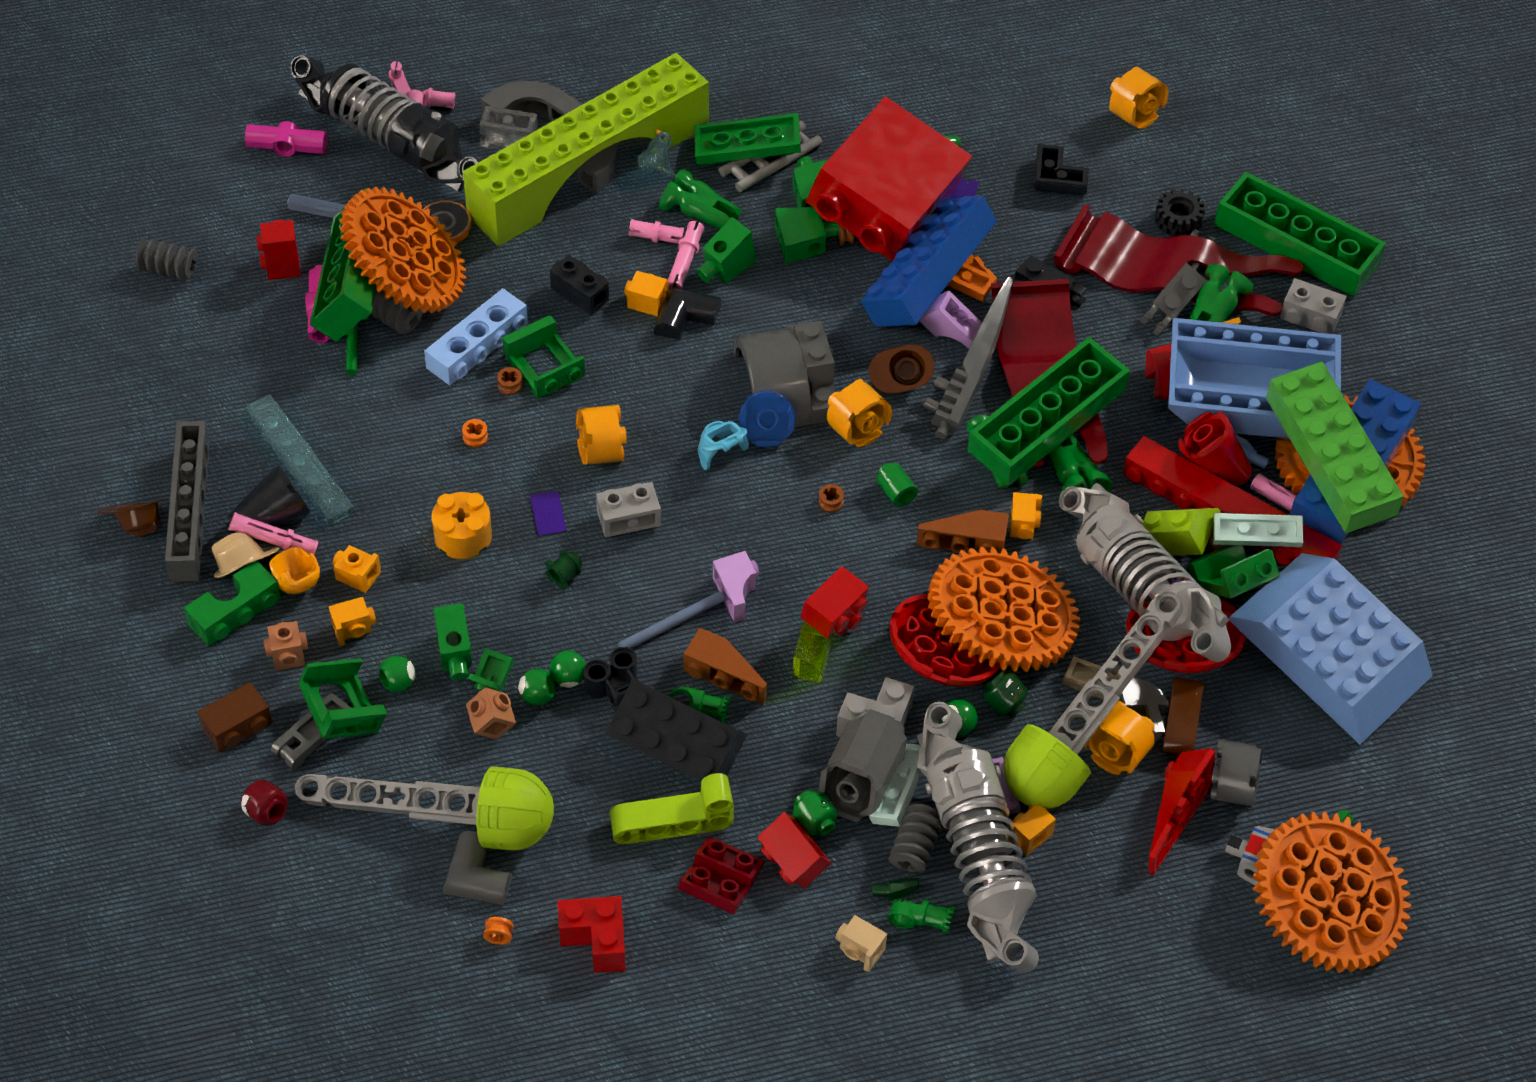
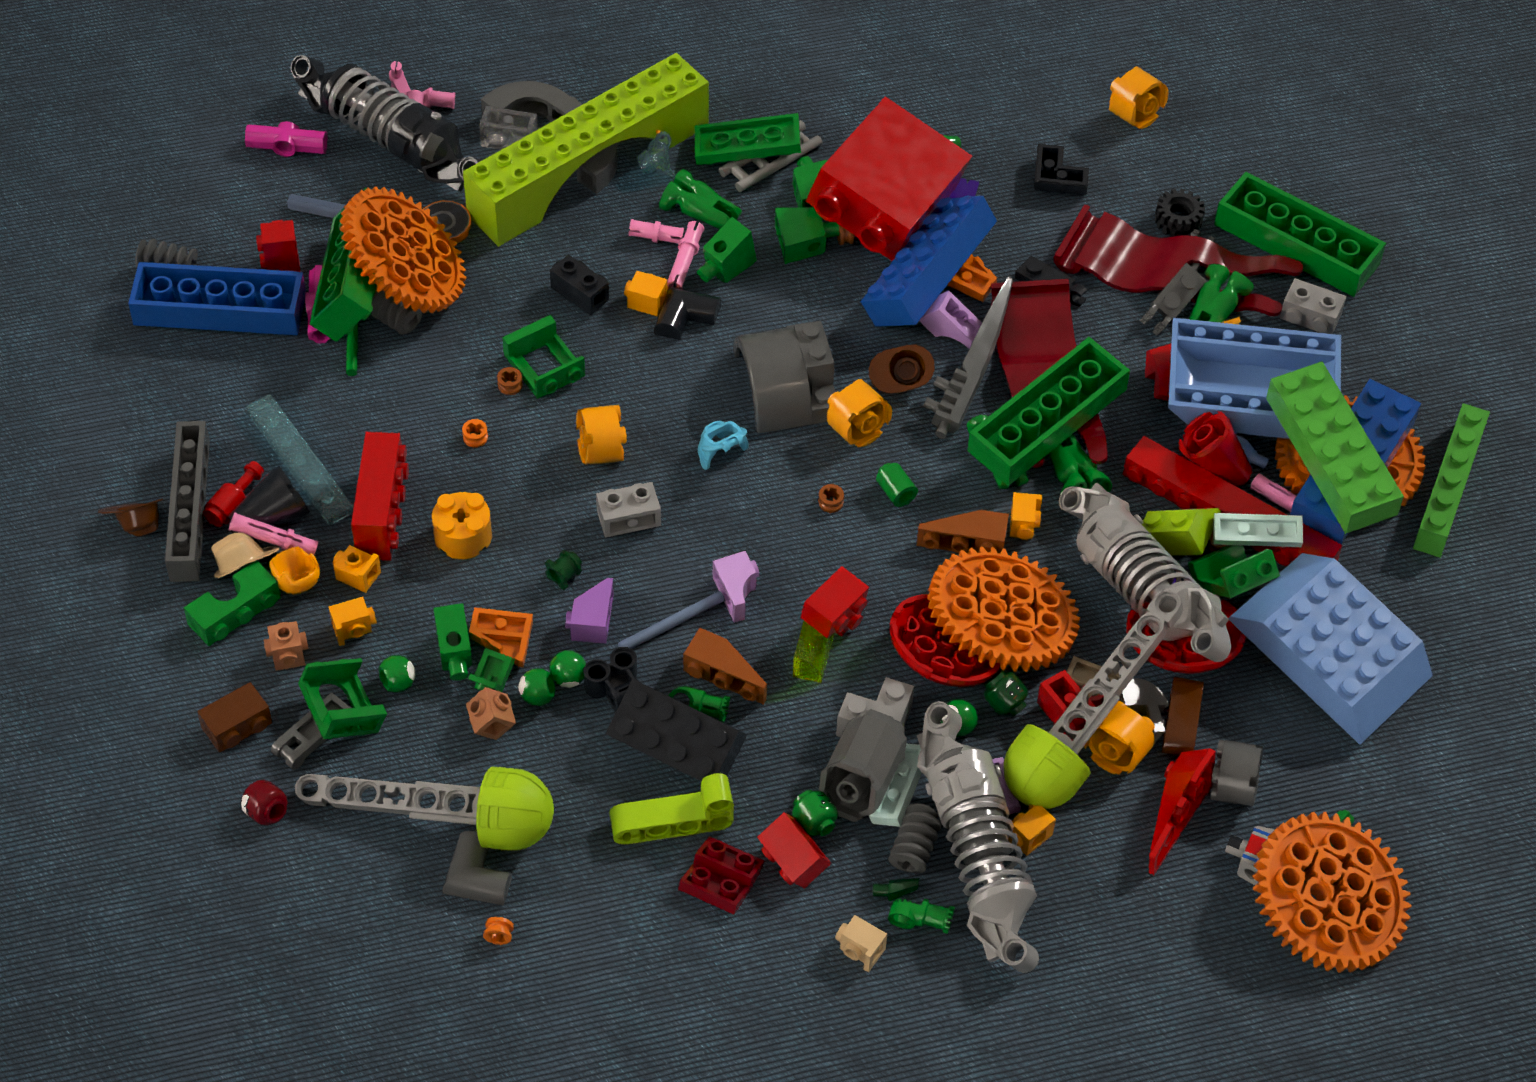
(217, 298): none -> blue brick
(230, 495): none -> red piece
(379, 494): none -> red brick
(475, 337): light blue brick -> none
(502, 632): none -> orange wing
(548, 513): dark purple sticker -> none
(591, 614): none -> medium lavender slope
(596, 924): red brick -> none
(767, 418): blue tile -> none
(1058, 693): none -> red brick
(1451, 480): none -> bright green brick

